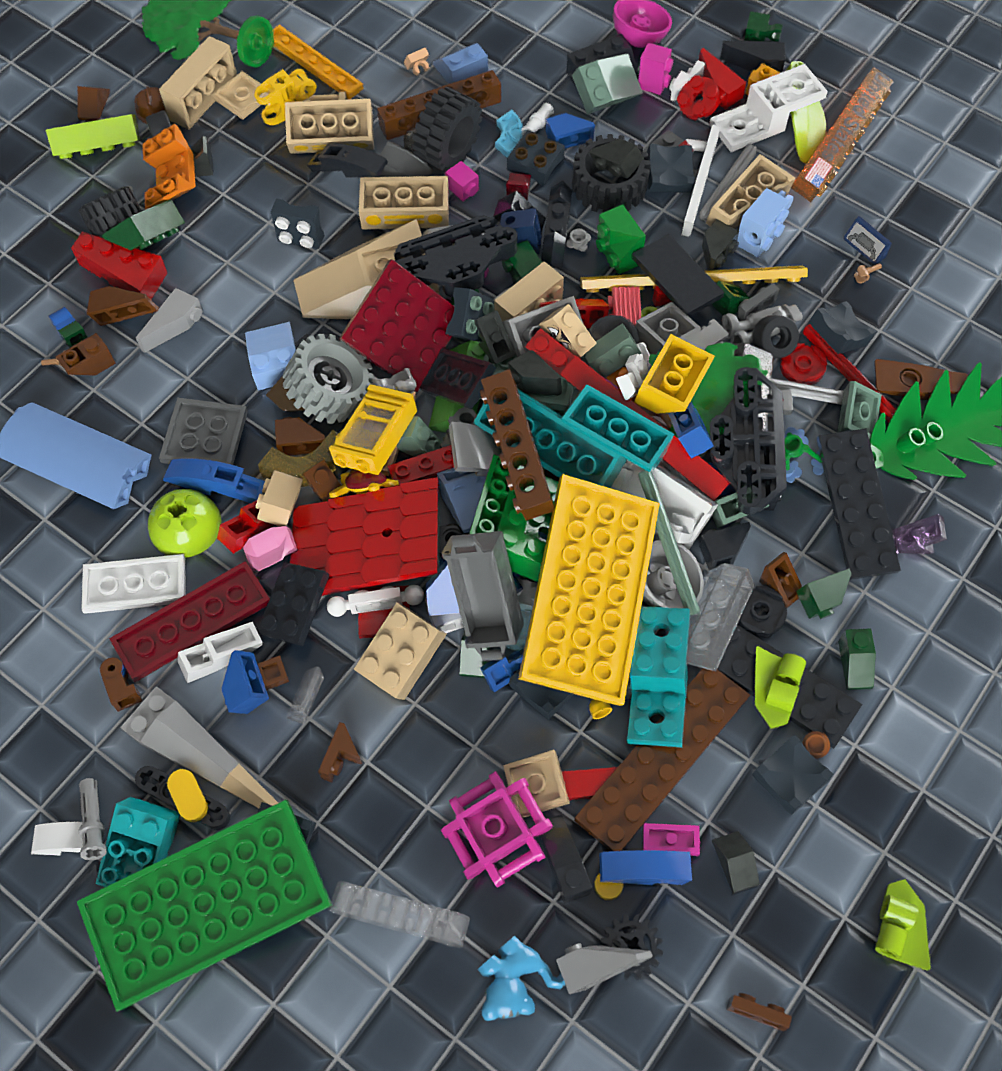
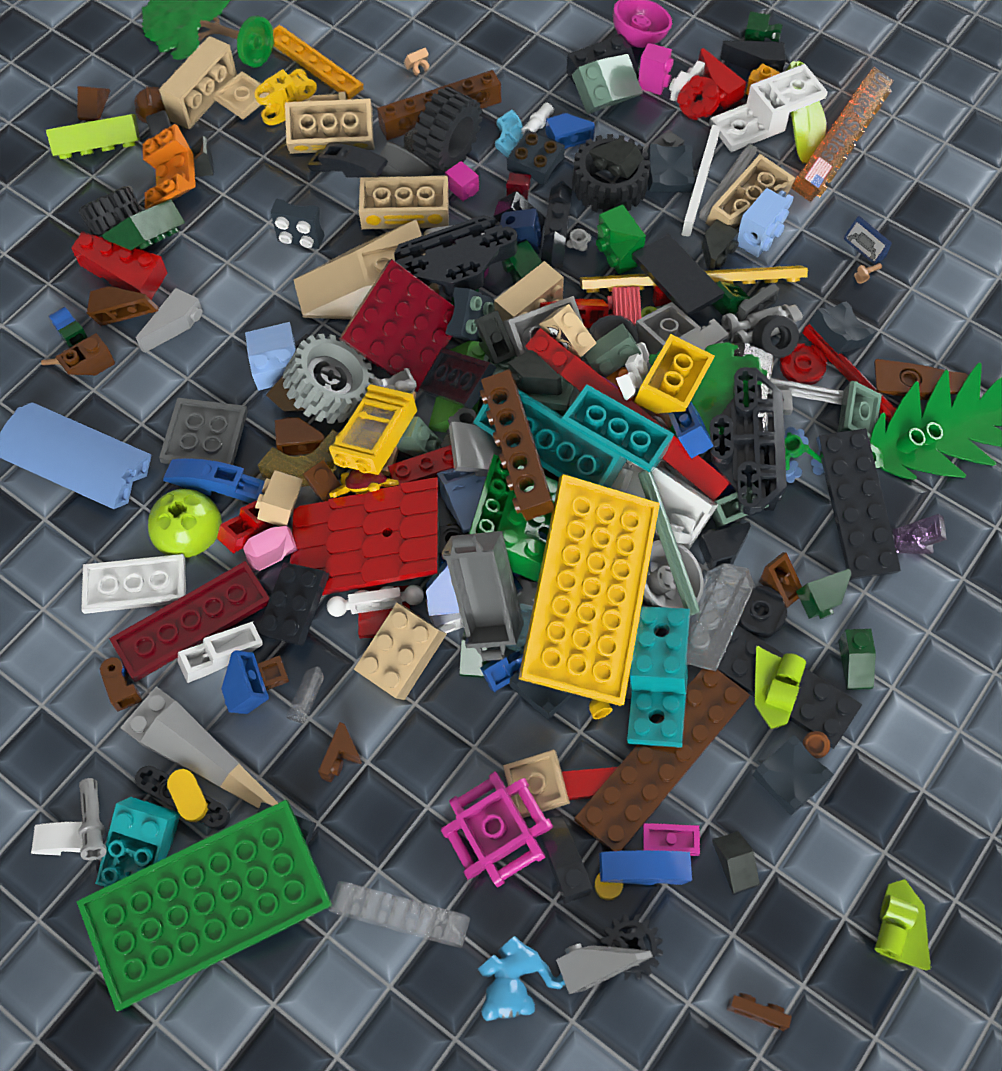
(462, 64): medium blue slope -> none
(697, 145): white arm -> none

